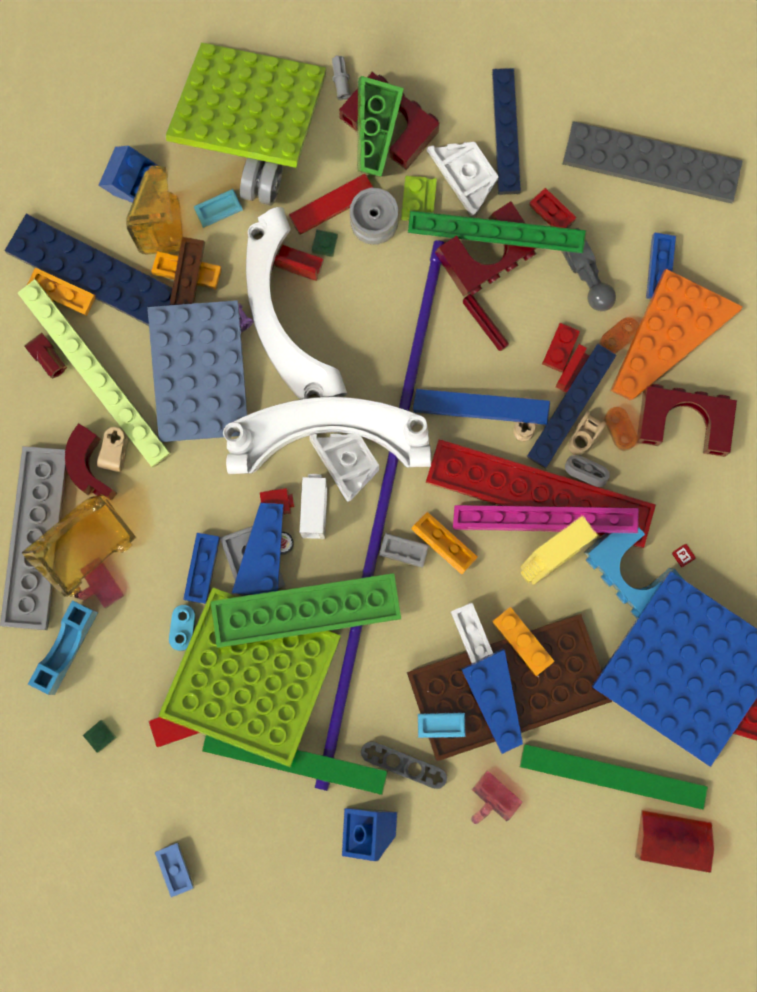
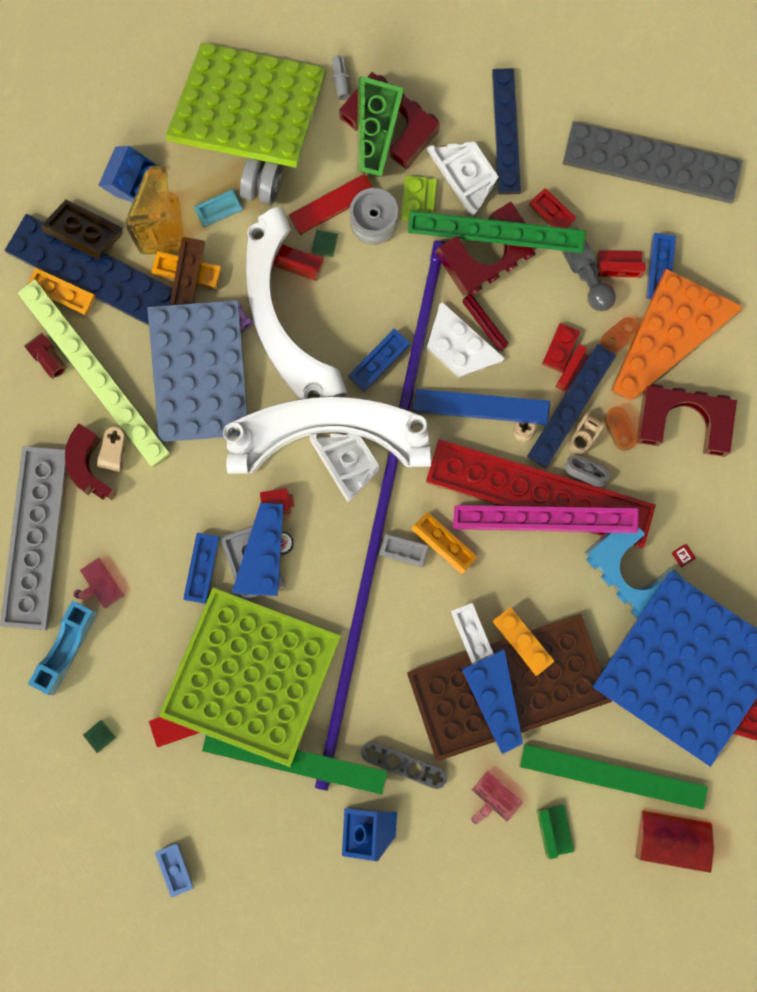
(79, 544): clear yellow windscreen -> none
(82, 229): none -> dark brown plate
(181, 627): medium azure plate -> none
(305, 610): bright green plate -> none
(313, 507): white window -> none
(379, 360): none -> blue plate
(441, 725): medium azure tile -> none
(459, 345): none -> white wing
(555, 831): none -> green panel
(557, 550): light yellow arch -> none
(620, 264): none -> red panel

